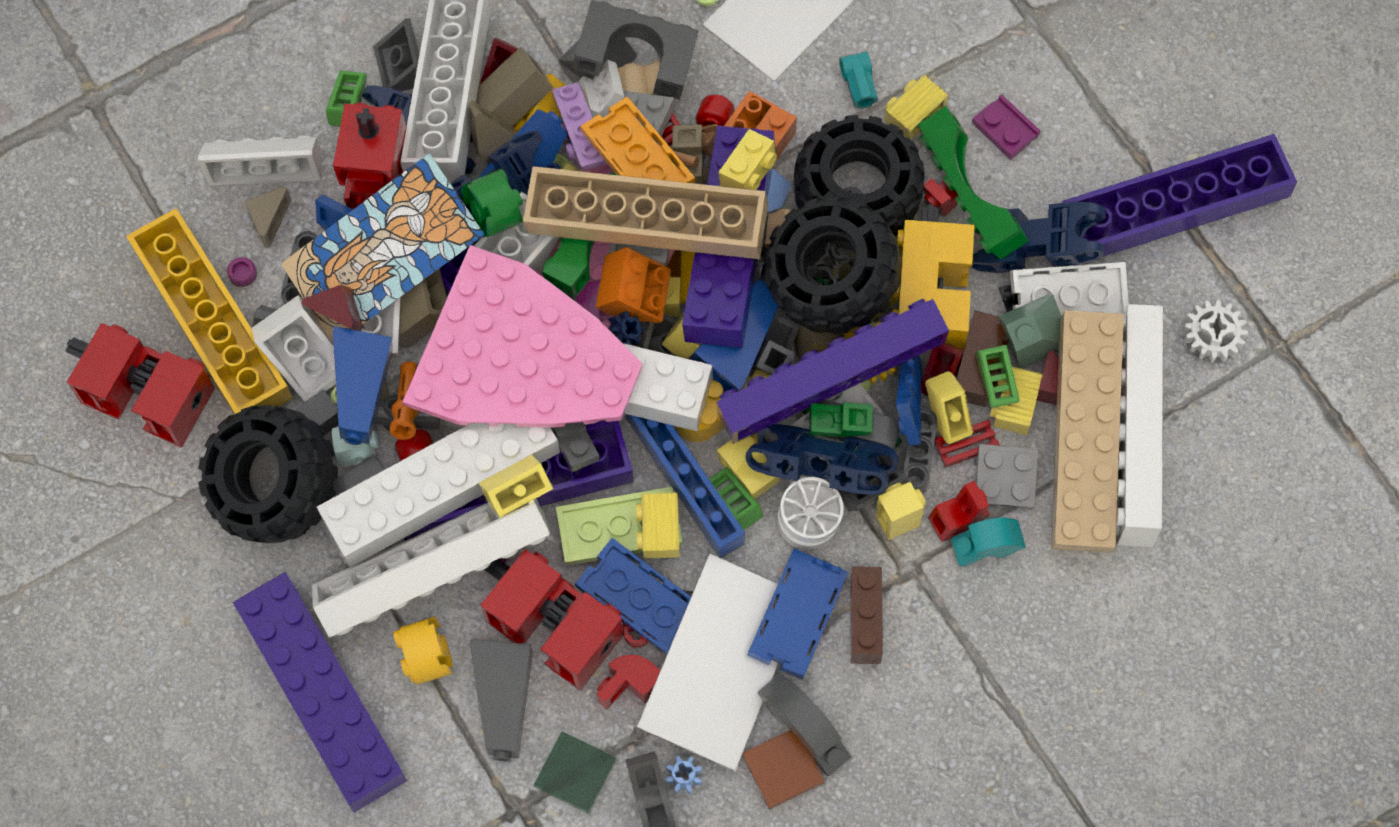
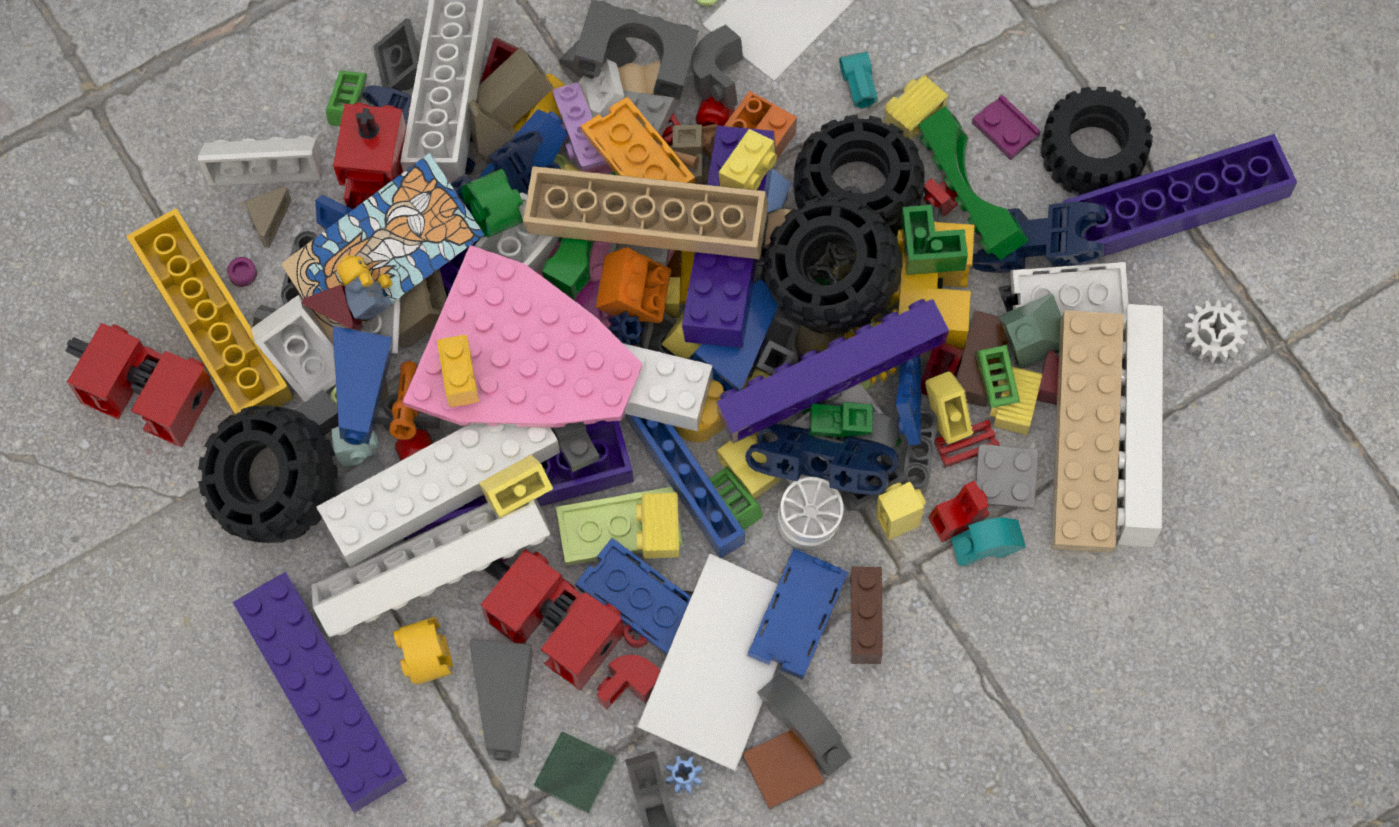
(361, 290): none -> piece
(457, 370): none -> yellow brick
(711, 57): none -> dark grey arch
(930, 249): none -> green brick
(1103, 111): none -> black tyre

